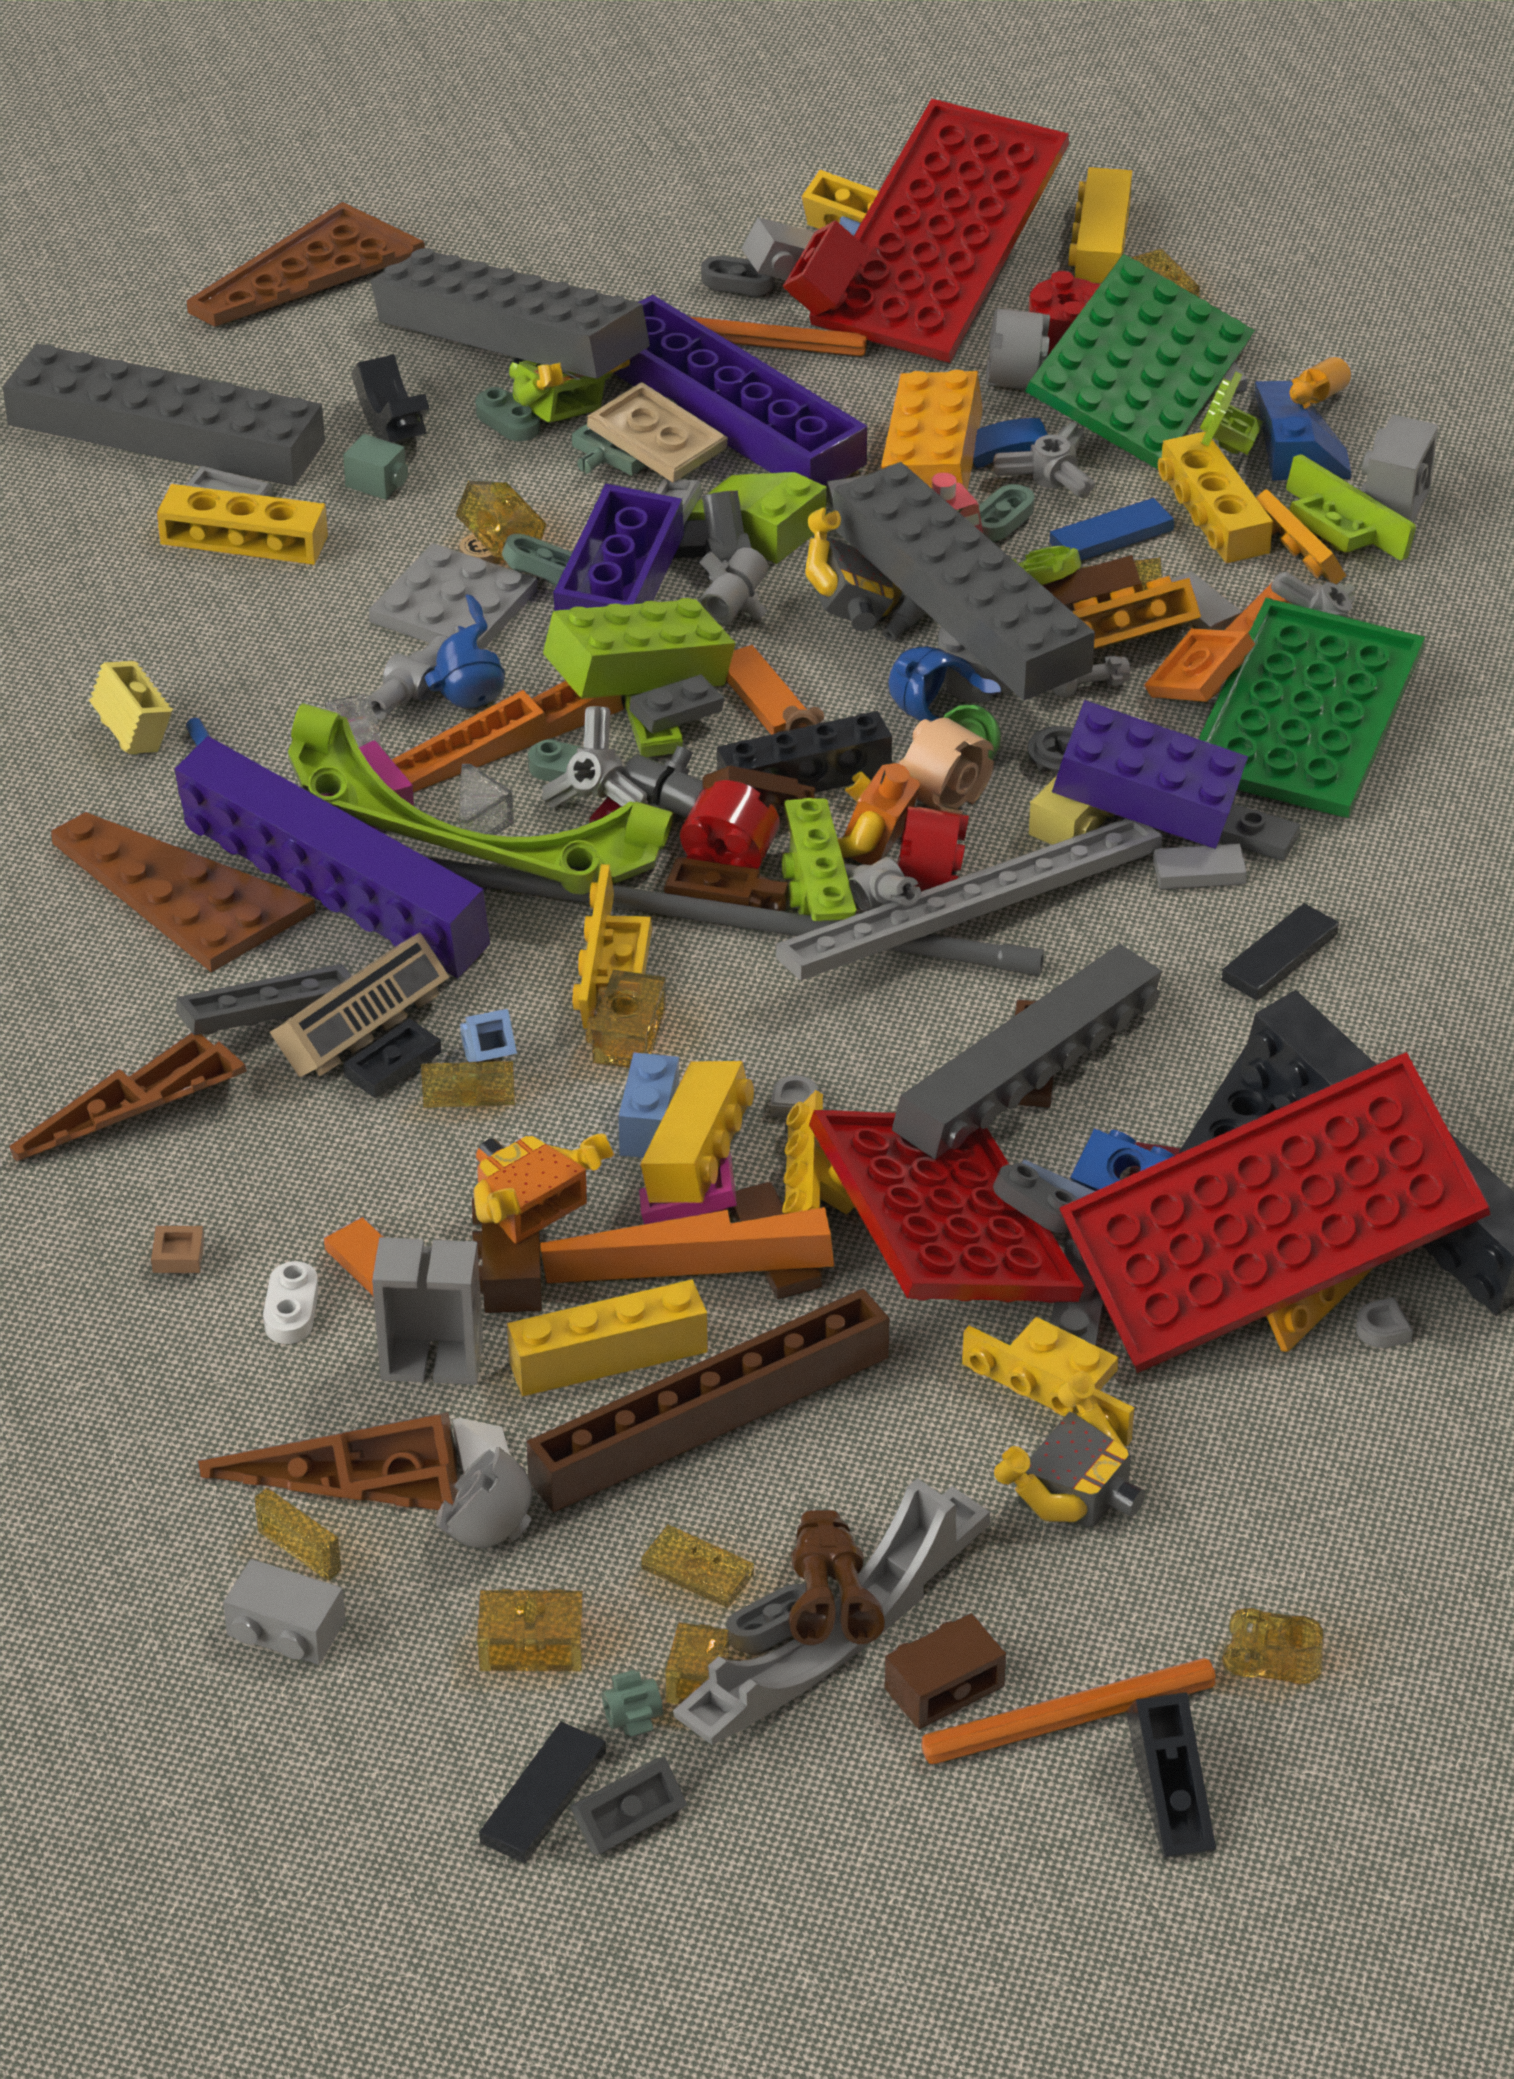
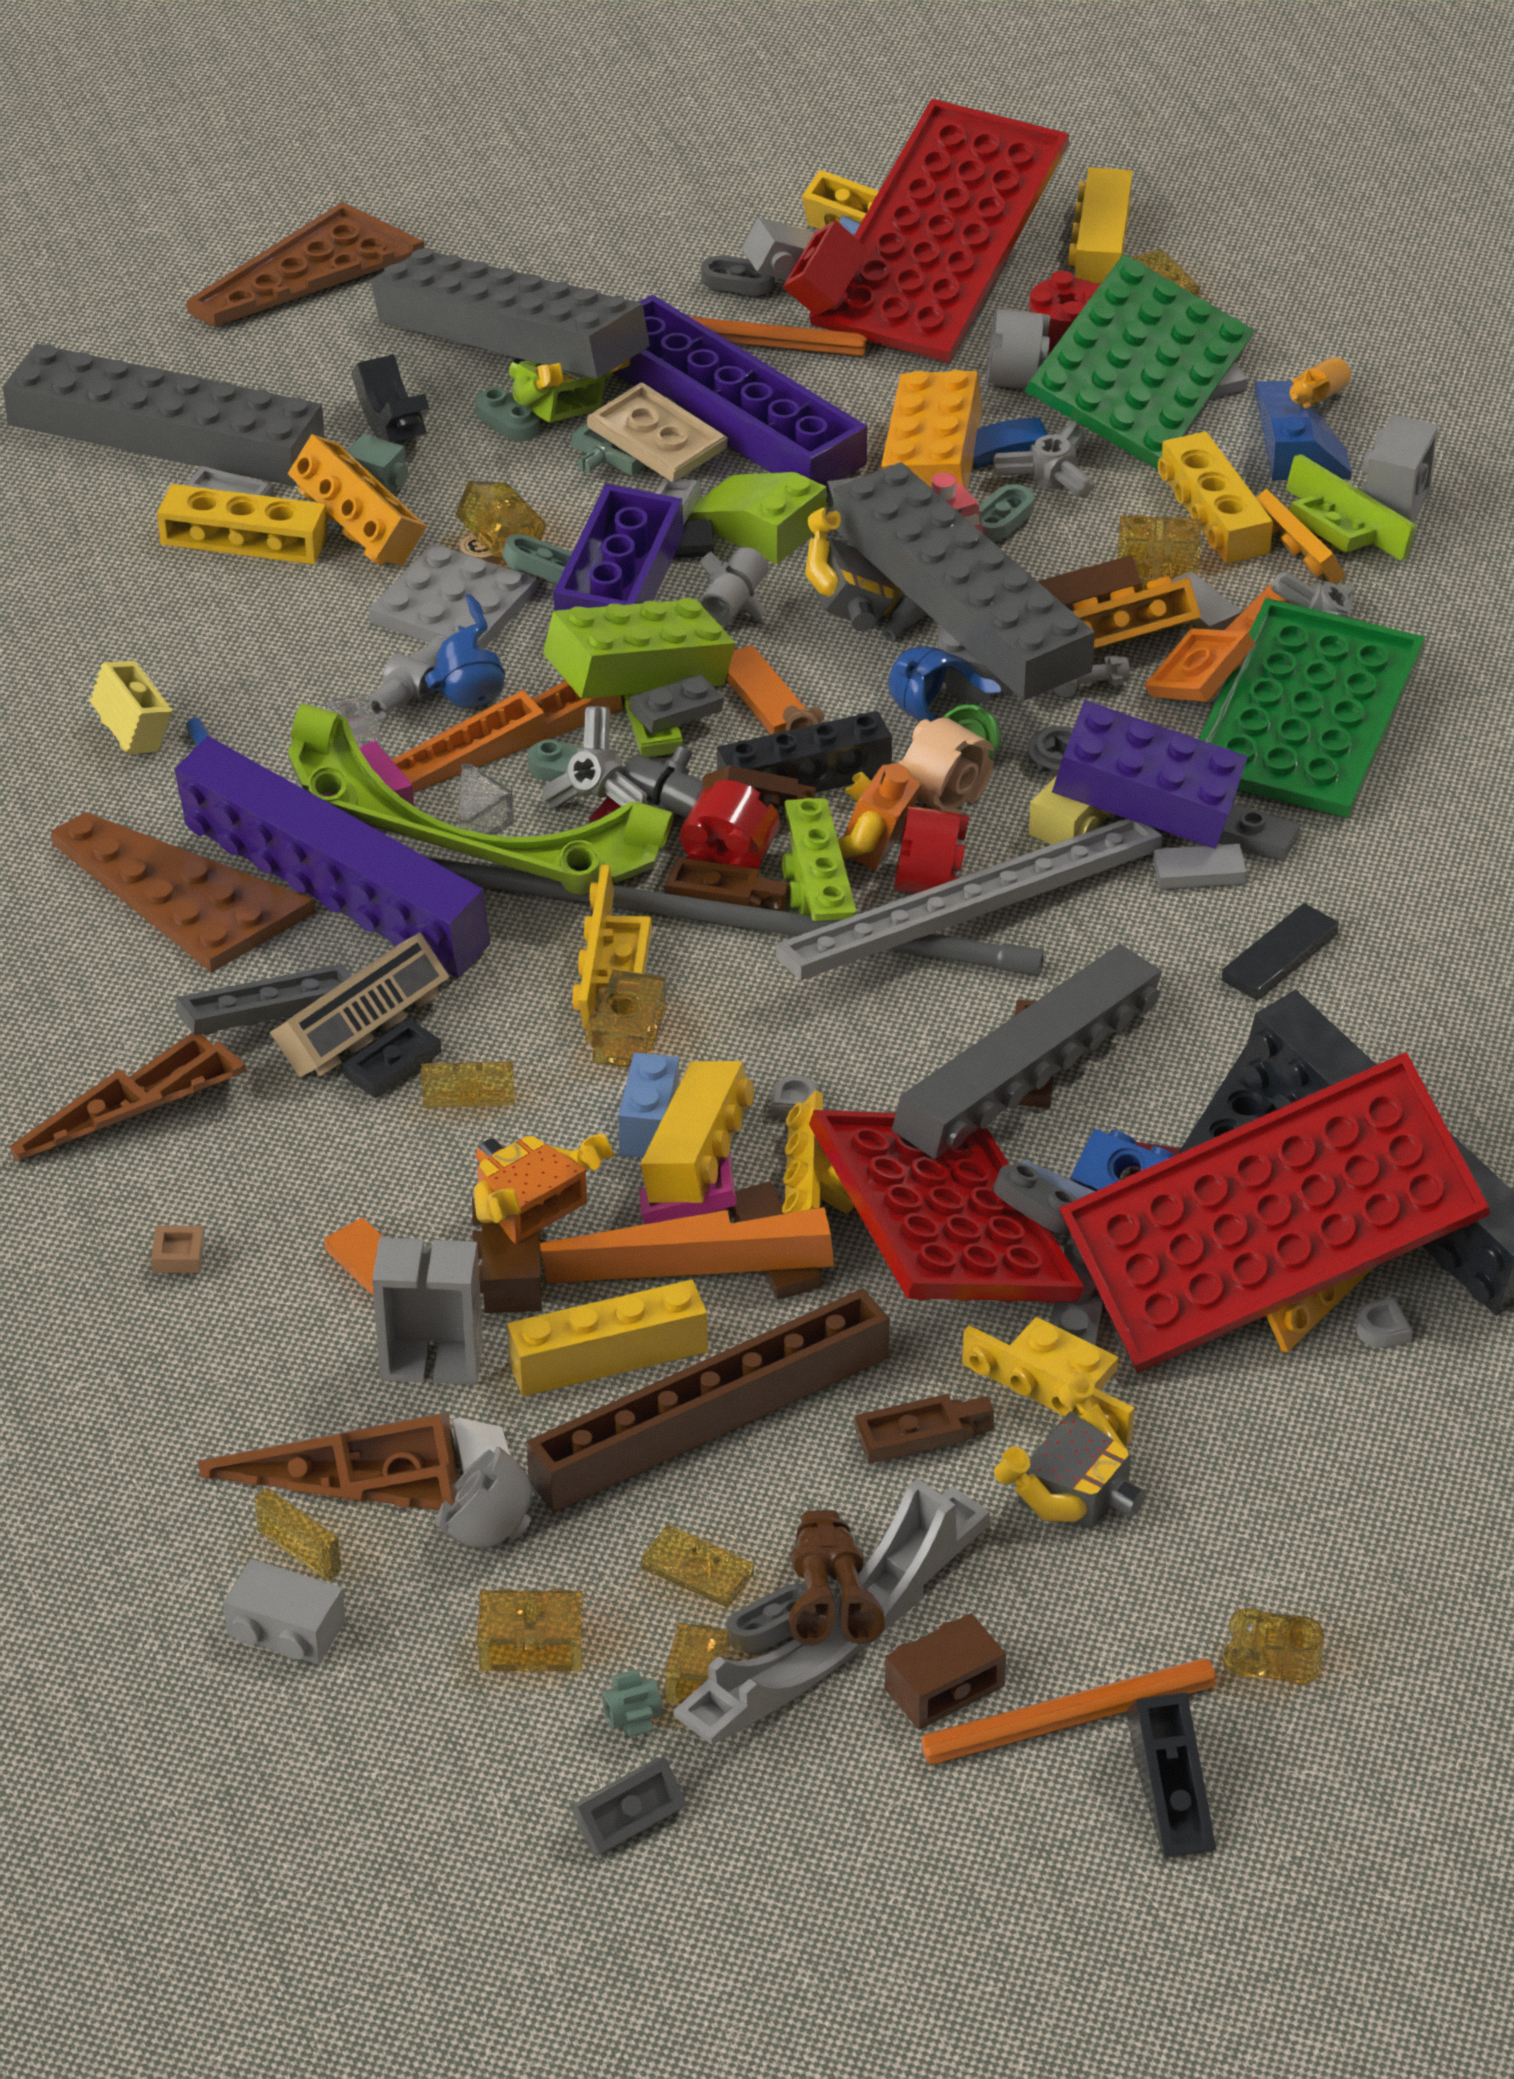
(291, 1302): white plate -> none
(356, 501): none -> light orange brick
(487, 1036): light blue leg -> none
(542, 1792): black tile -> none
(724, 524): dark grey piece -> none
(881, 884): light grey pin -> none
(922, 1426): none -> reddish brown hinge
(1051, 563): lime tile -> none
(1114, 529): blue tile -> none
(1170, 538): none -> clear yellow brick
(1228, 424): lime bracket -> none

